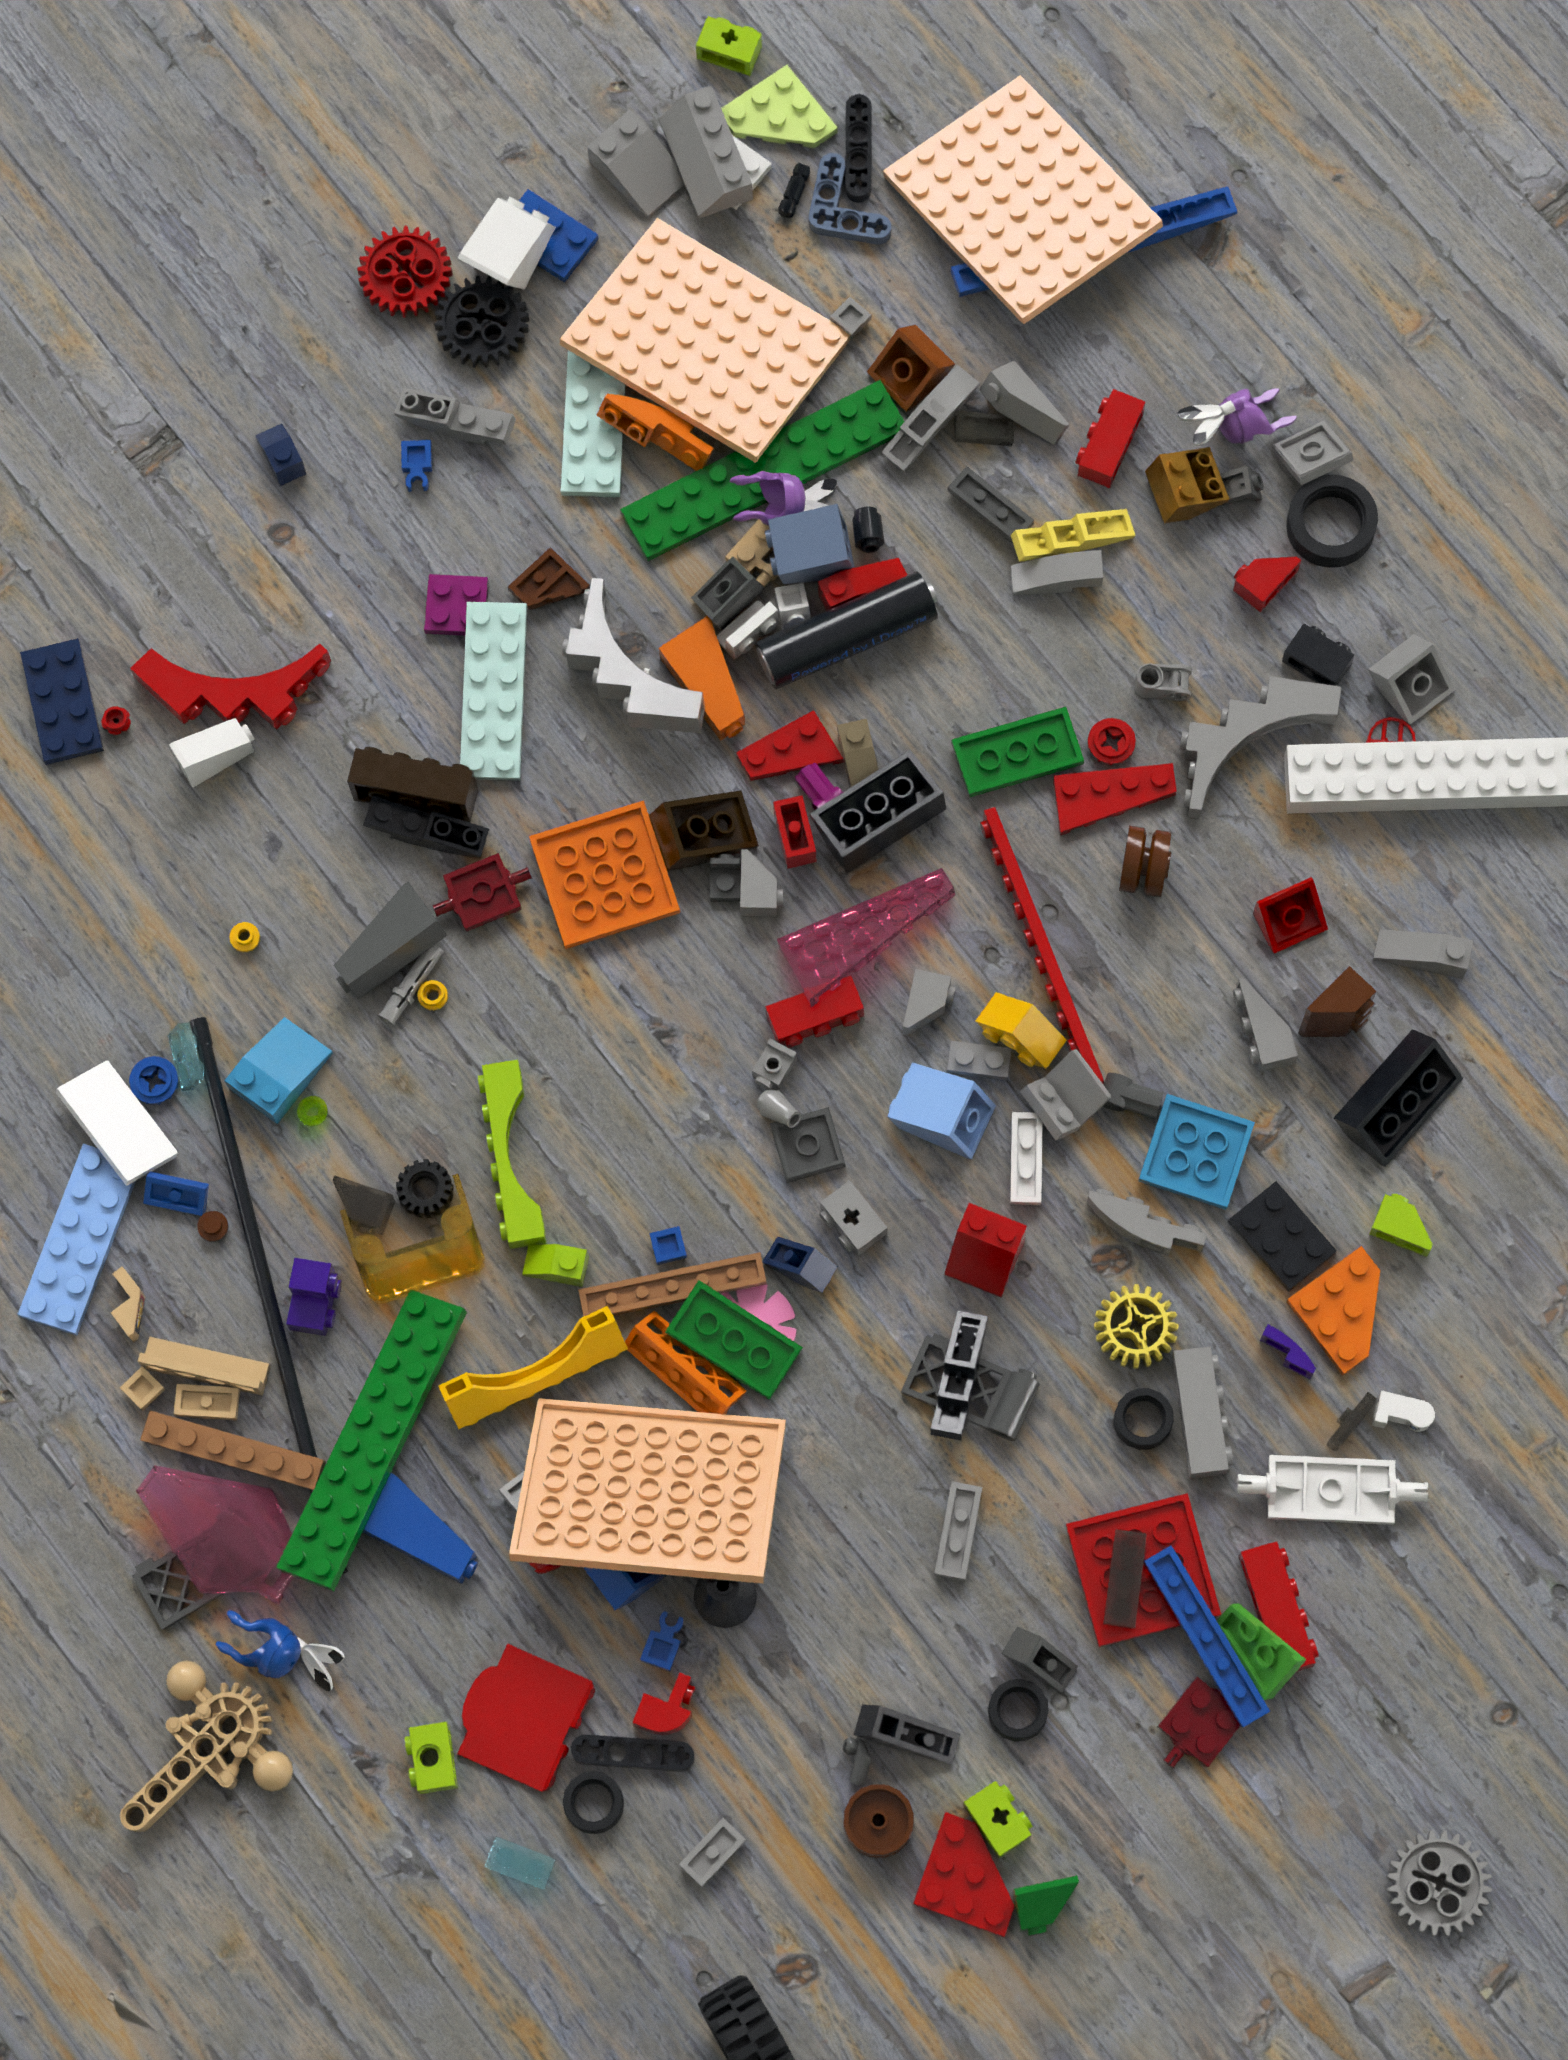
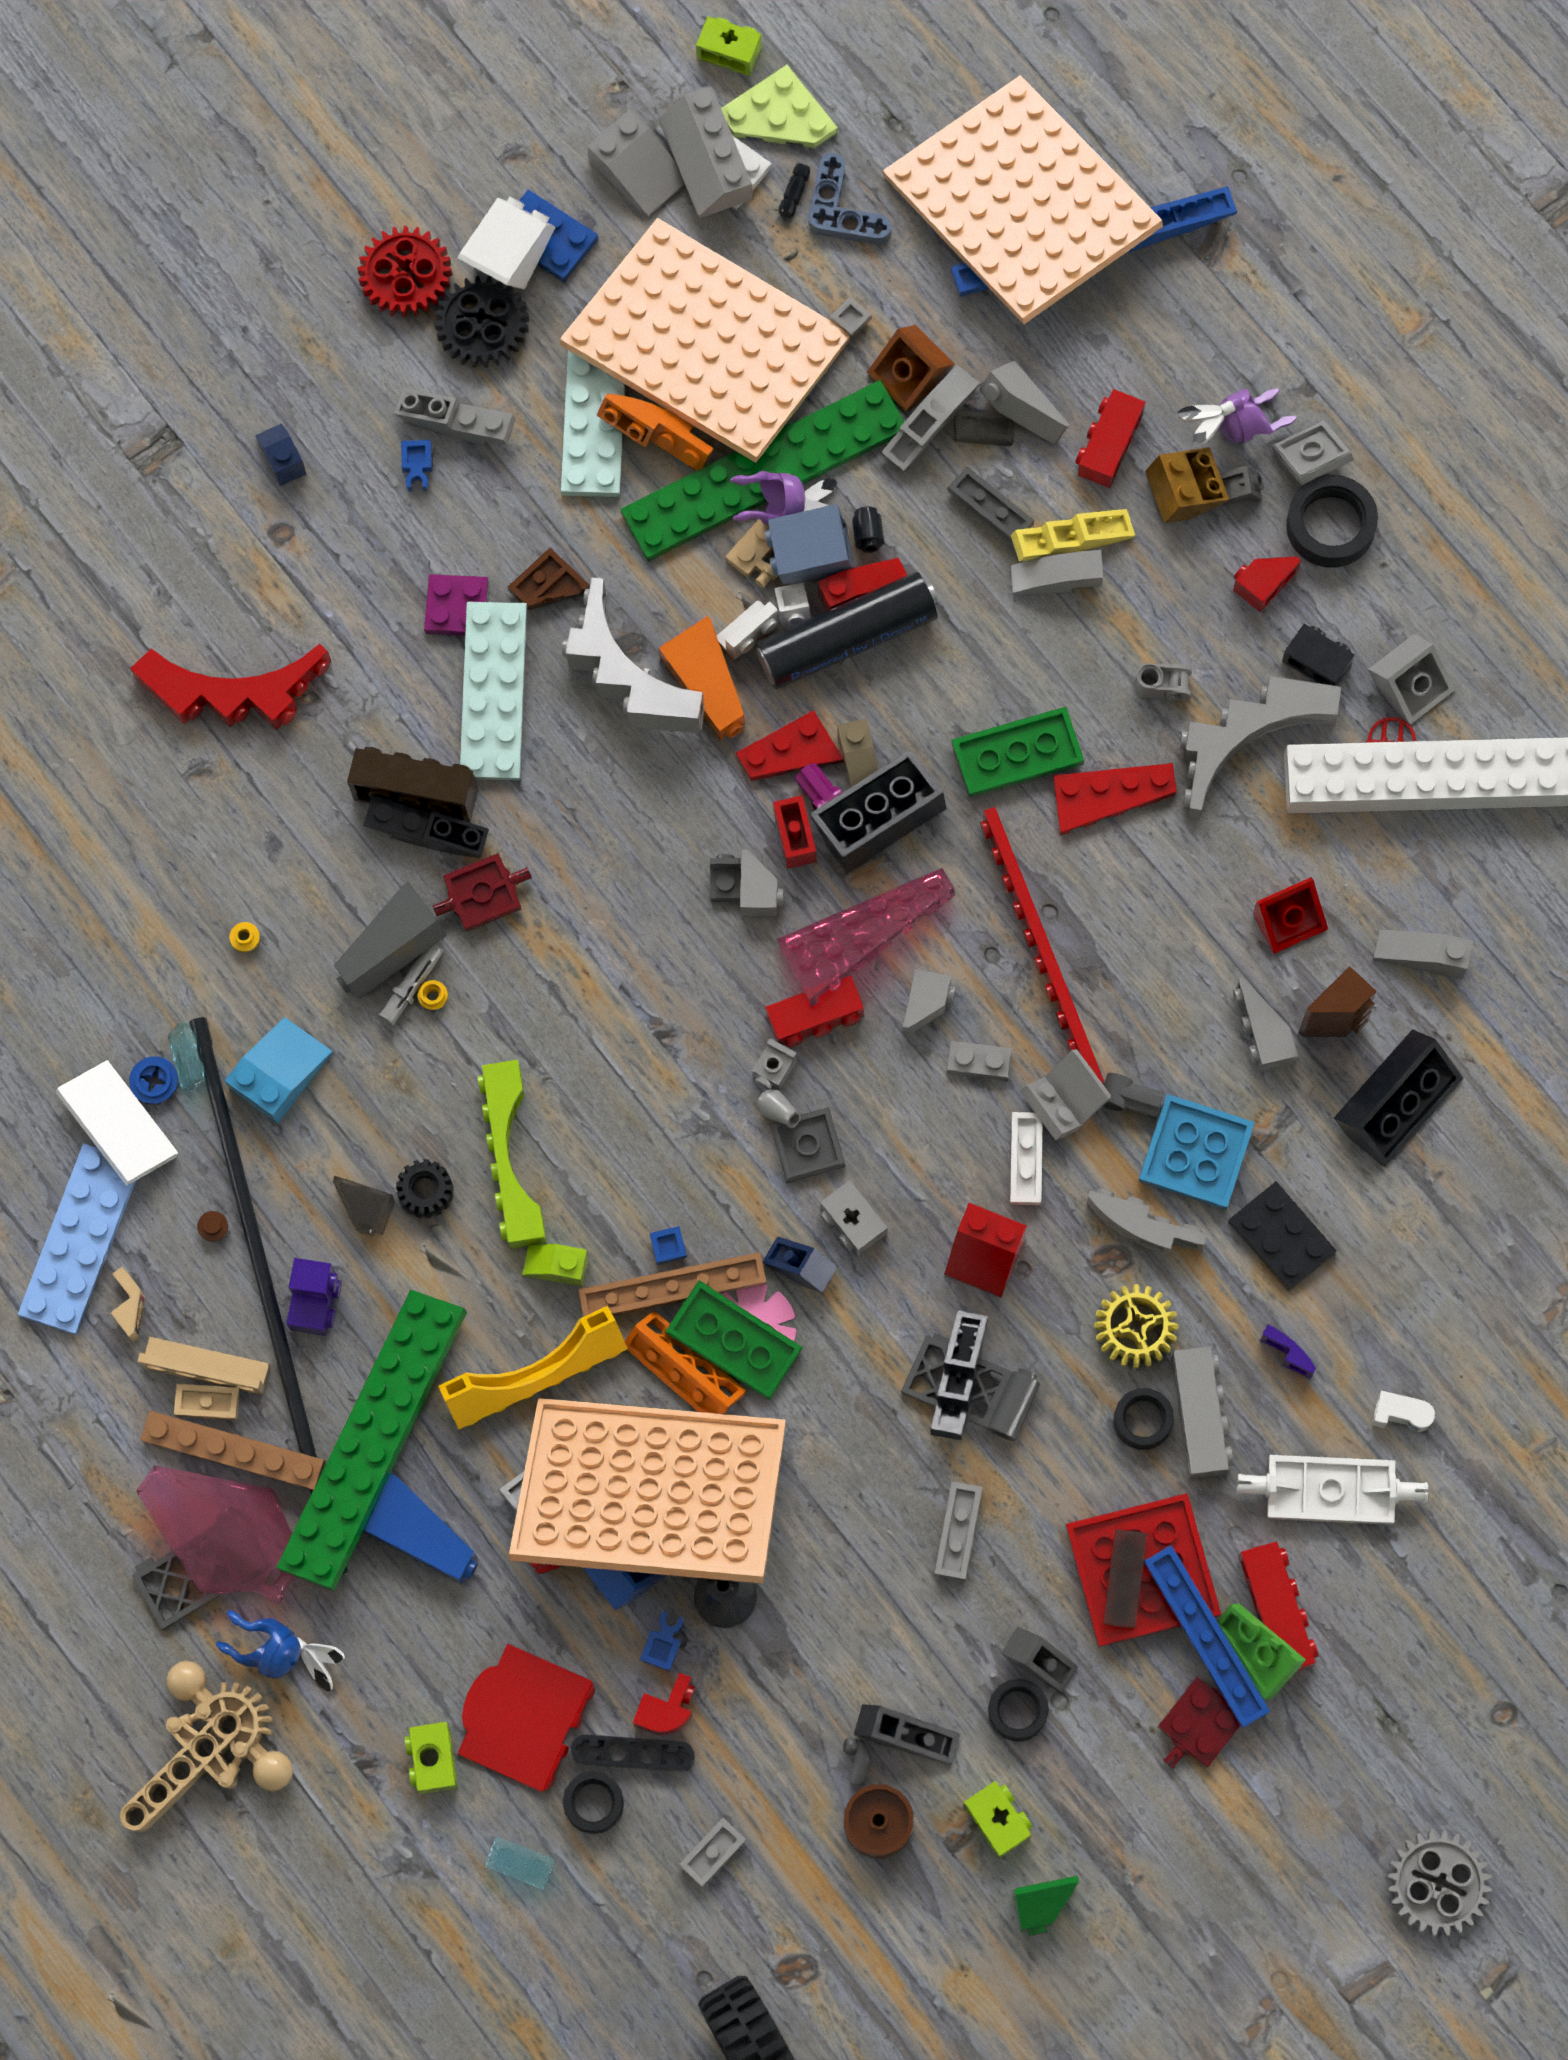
(62, 701): dark blue plate -> none
(116, 713): red plate -> none
(142, 1388): tan plate -> none
(176, 1193): blue plate -> none
(212, 750): white slope -> none
(307, 1103): clear neon green plate -> none
(423, 1264): clear yellow windscreen -> none
(604, 874): orange plate -> none
(702, 828): dark brown slope -> none
(727, 593): dark grey slope -> none
(858, 148): black beam -> none
(942, 1109): light blue slope -> none
(964, 1879): red plate -> none
(1021, 1029): yellow brick -> none
(1115, 729): red gear -> none
(1145, 861): reddish brown wheel -> none
(1341, 1309): orange plate -> none
(1350, 1420): clear smoke plate -> none
(1401, 1225): lime slope -> none

